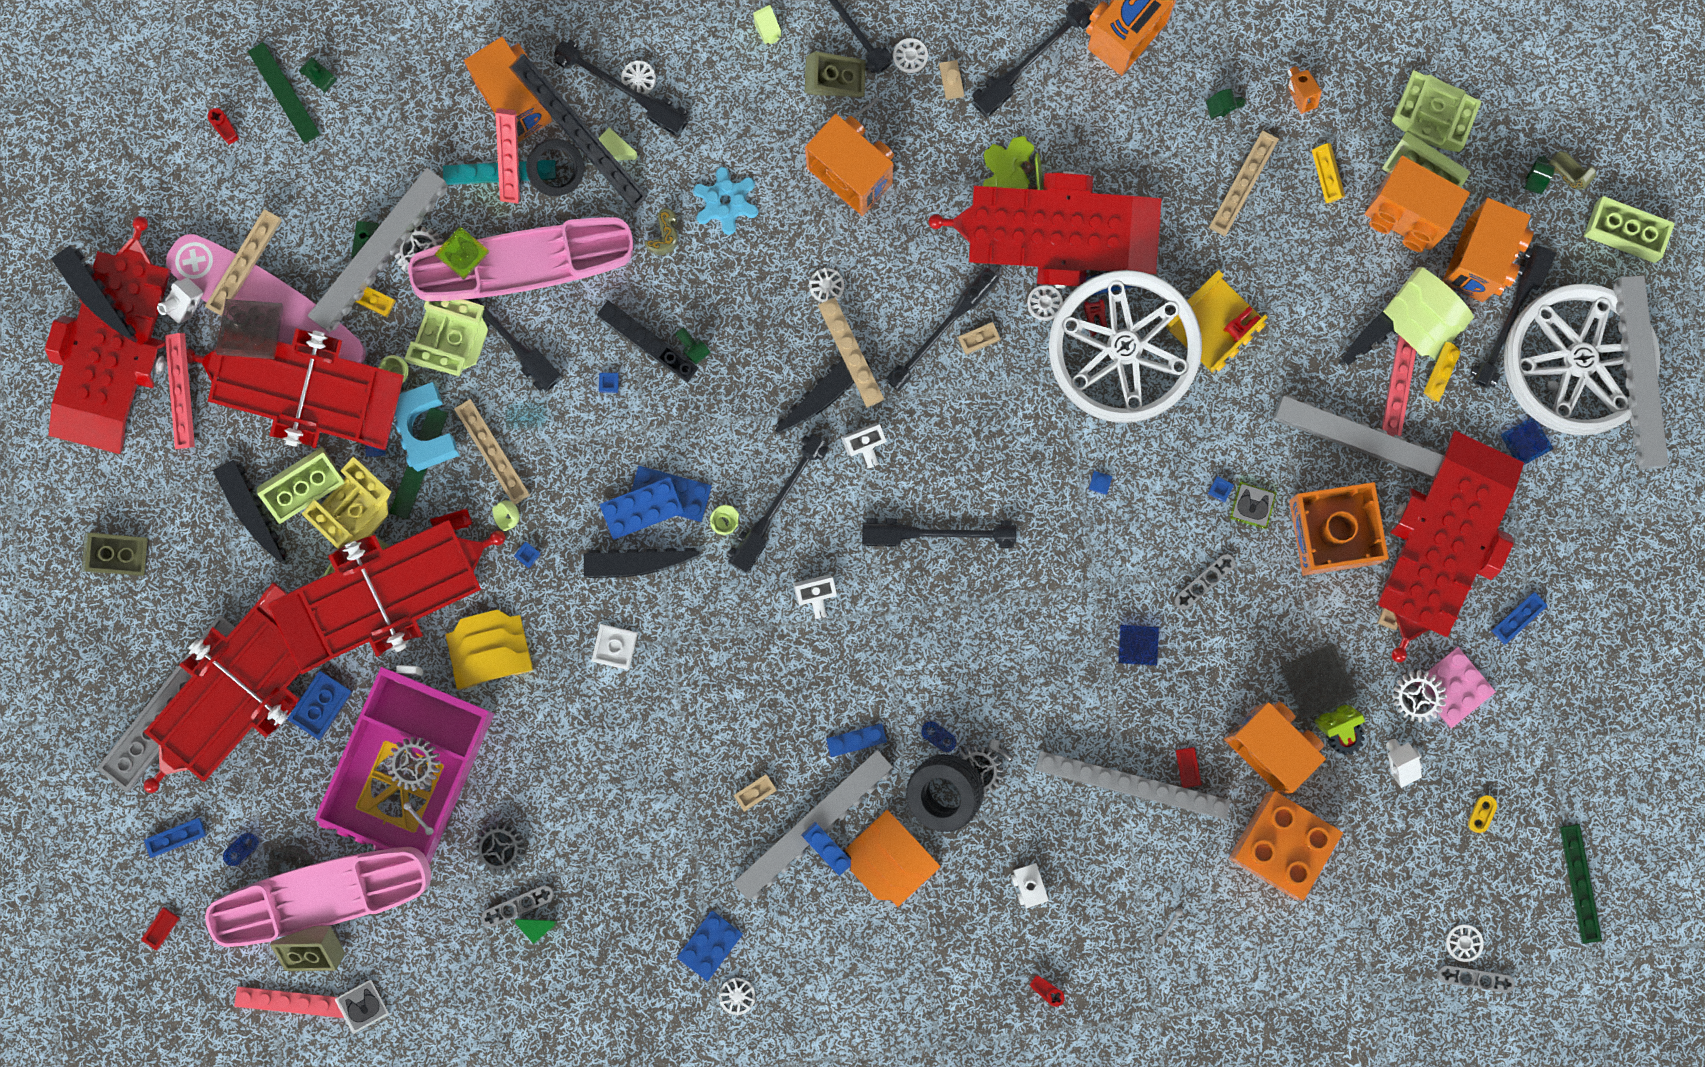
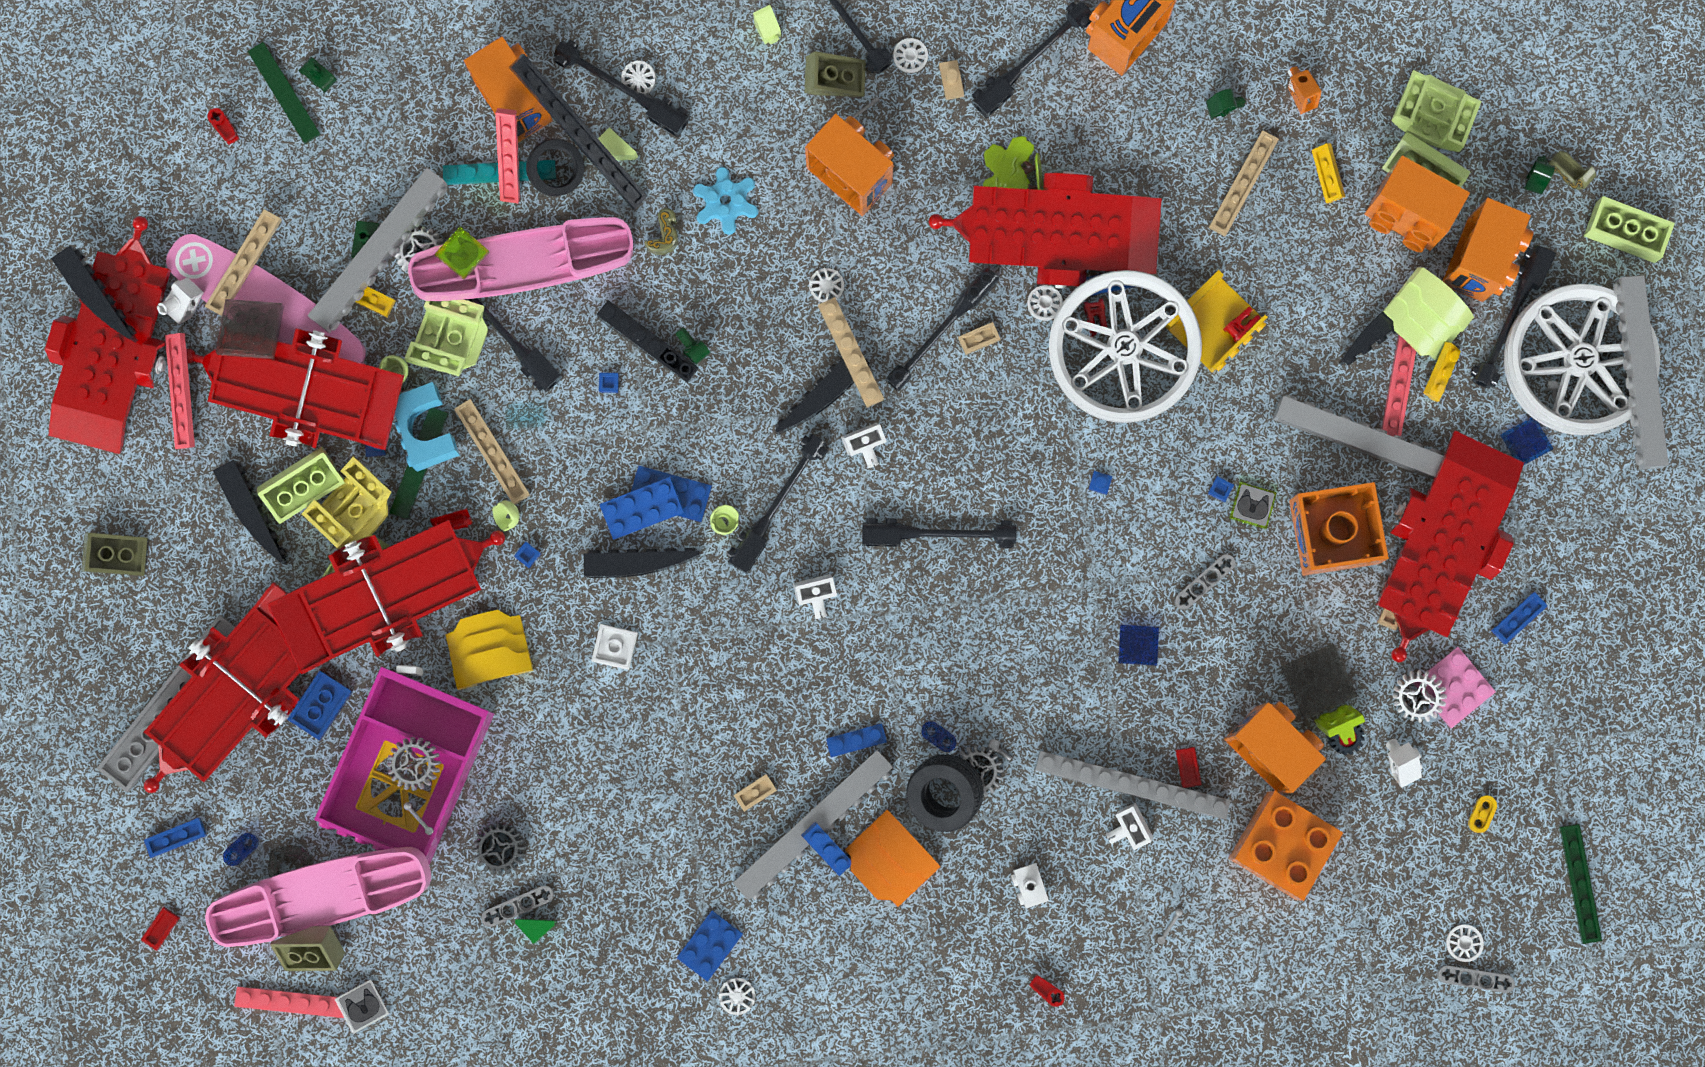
(1132, 826): none -> white brick

